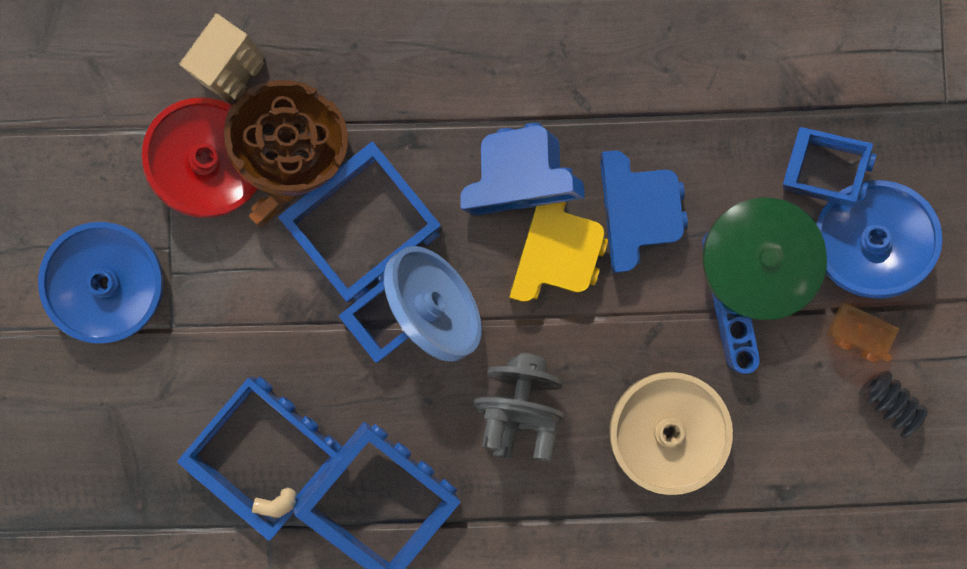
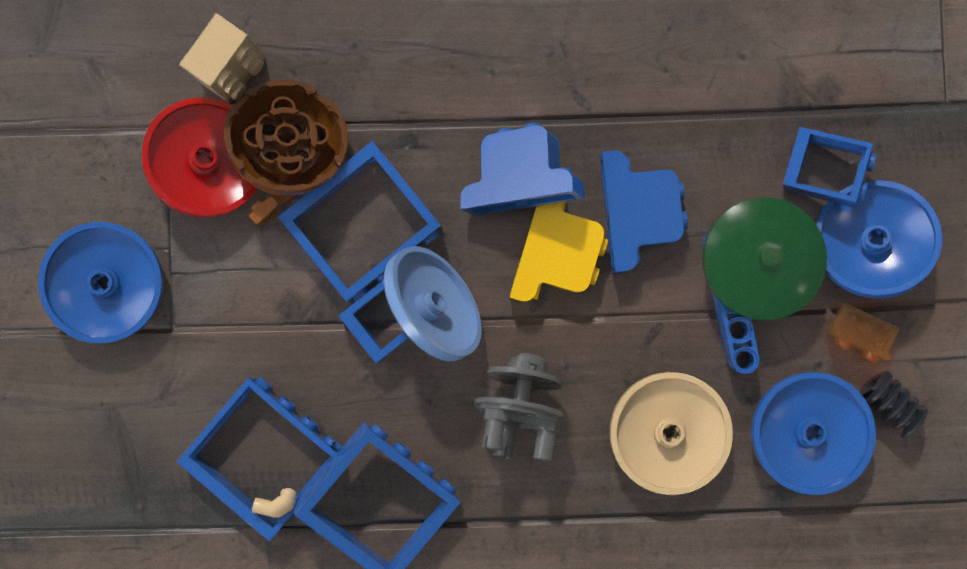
(813, 433): none -> blue dish

